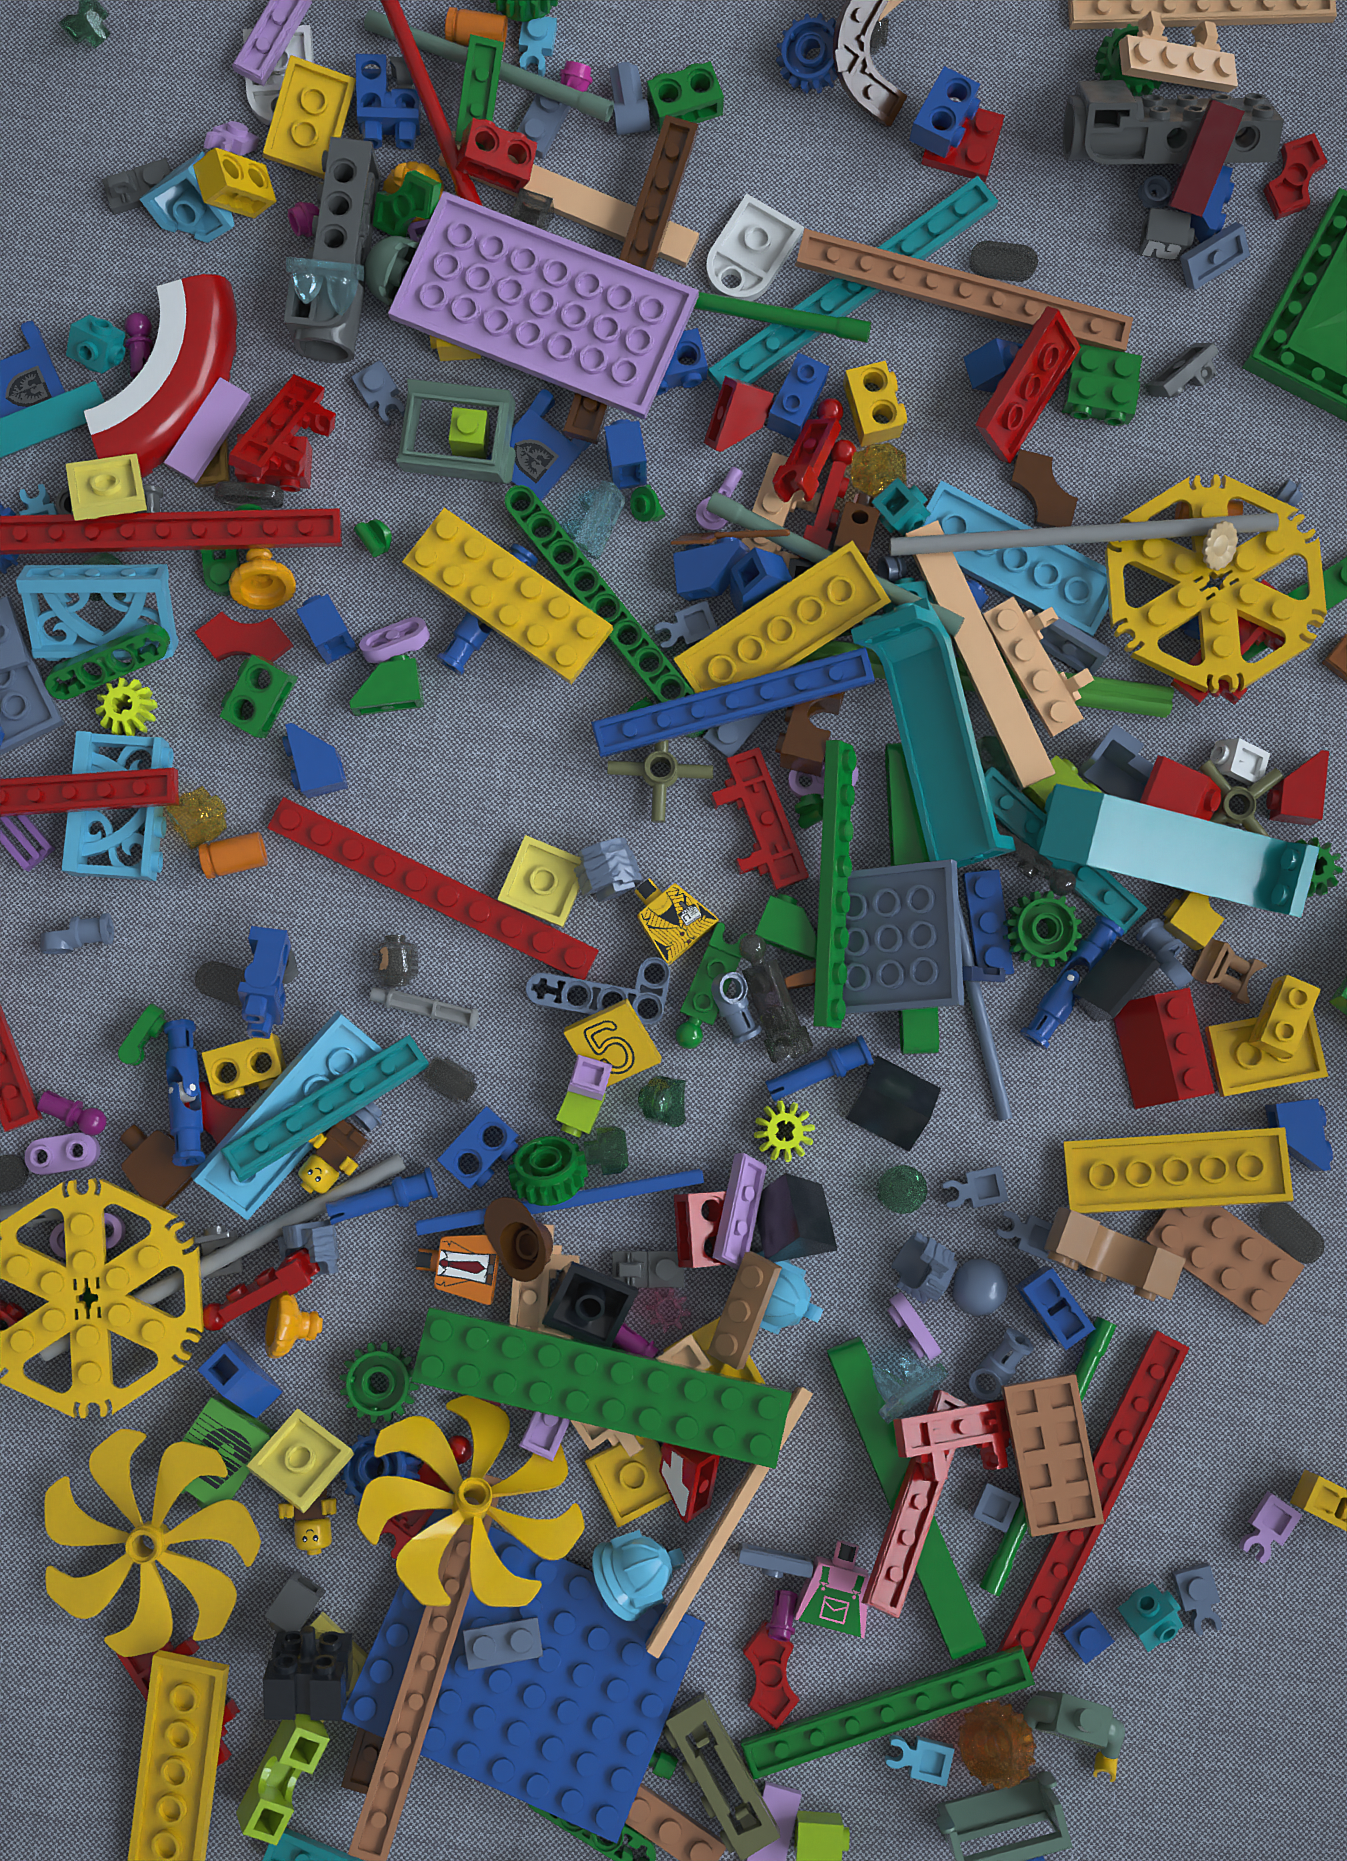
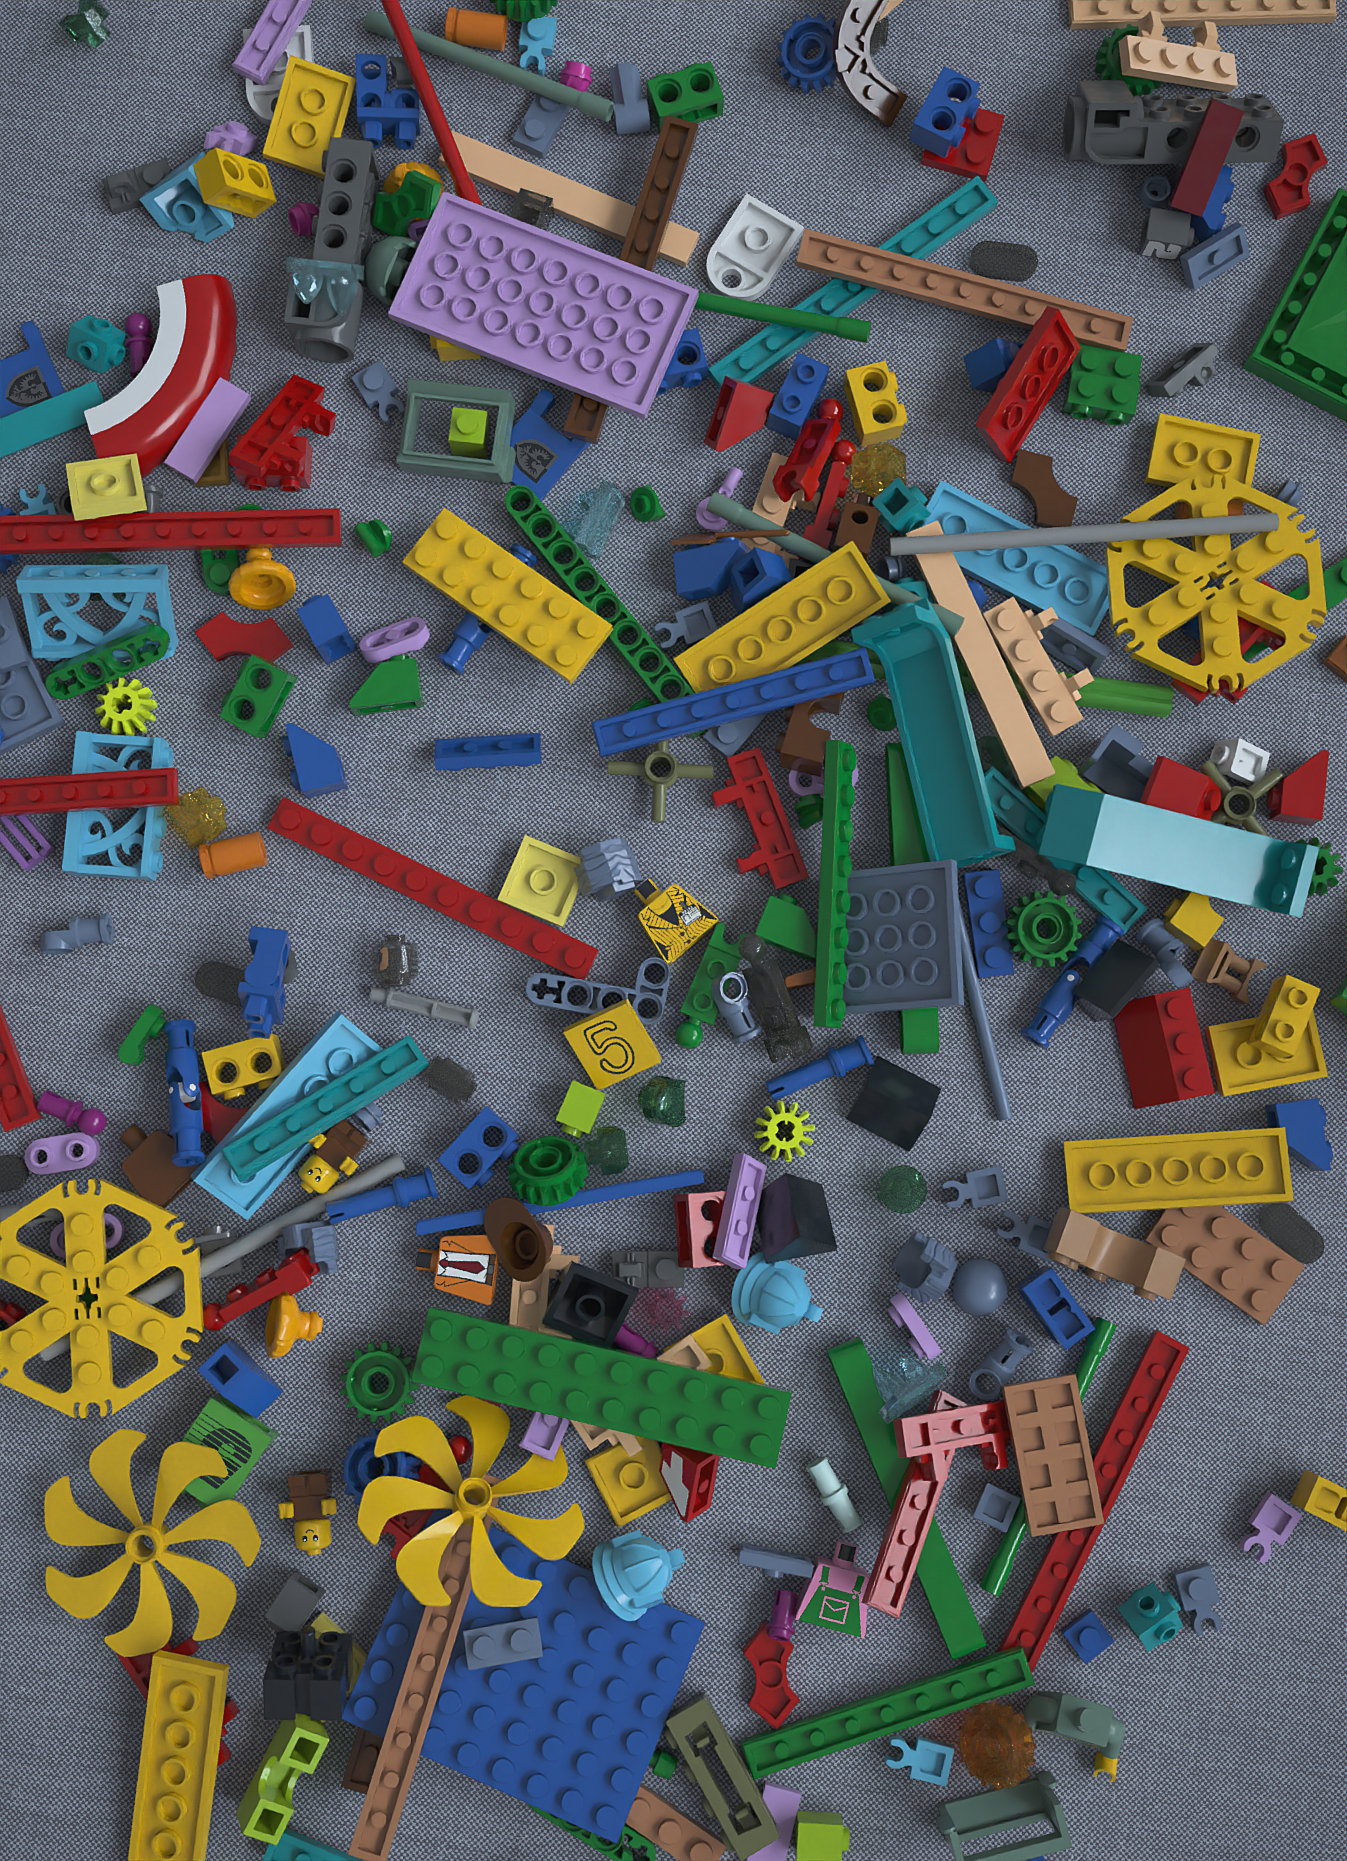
(249, 493): clear smoke tile -> none
(300, 1460): light yellow plate -> none
(479, 83): green plate -> none
(488, 751): none -> blue plate
(494, 163): red brick -> none
(589, 1077): lavender tile -> none
(626, 454): blue brick -> none
(719, 1537): light nougat tile -> none
(744, 1310): medium nougat plate -> none
(834, 1494): none -> light aqua pin
(881, 713): none -> green plate
(980, 974): dark blue tile -> none
(1200, 448): none -> yellow plate
(1220, 545): tan piece -> none

